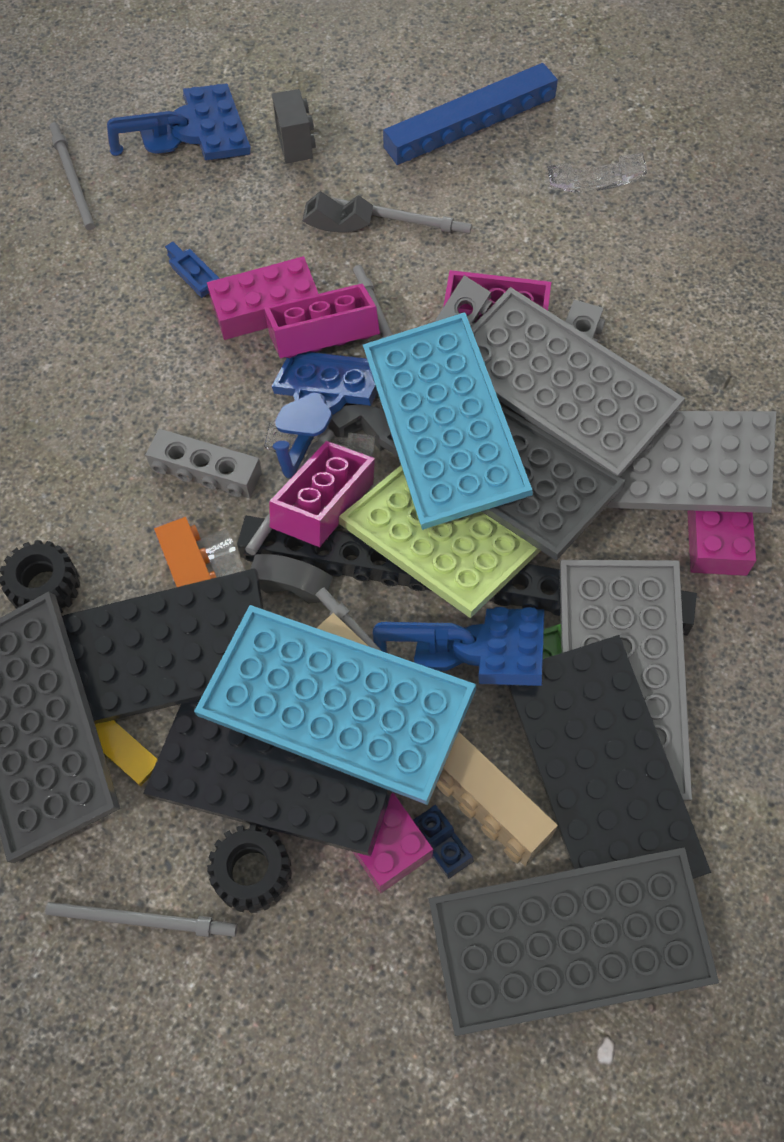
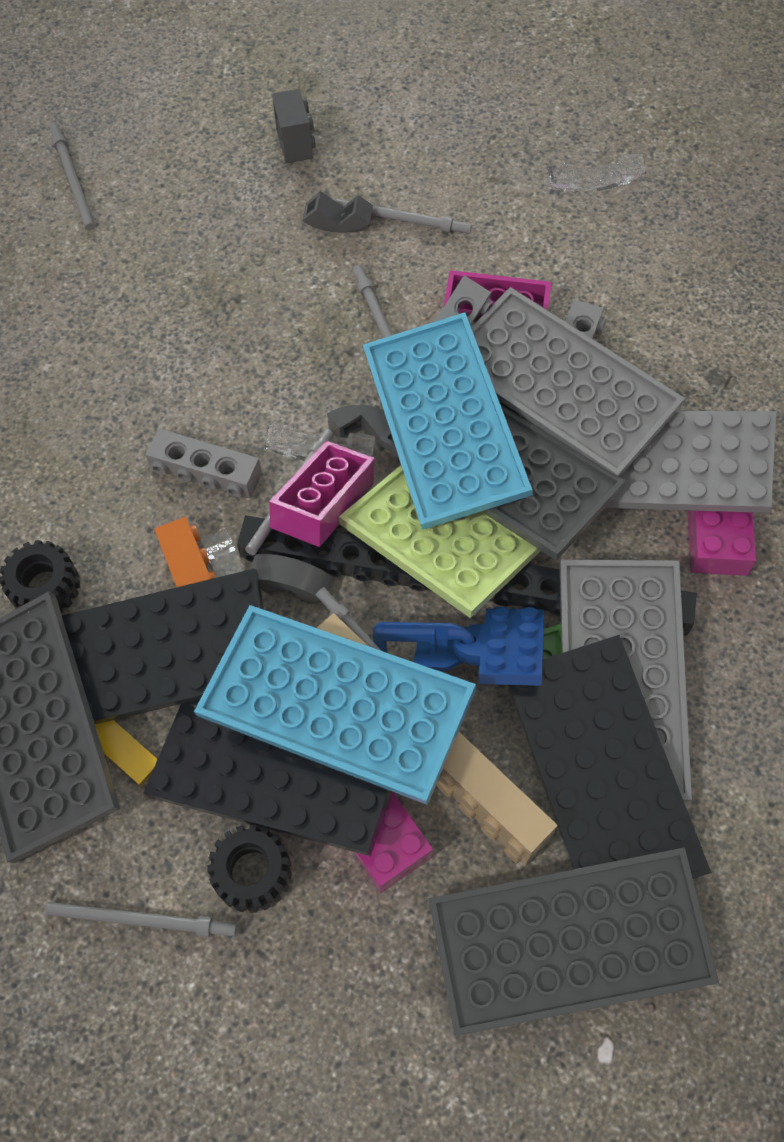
(190, 268): blue hinge -> none
(205, 120): blue plate -> none
(242, 297): dark pink brick -> none
(320, 389): blue plate -> none
(322, 320): dark pink brick -> none
(447, 848): dark blue slope -> none
(469, 113): blue brick -> none

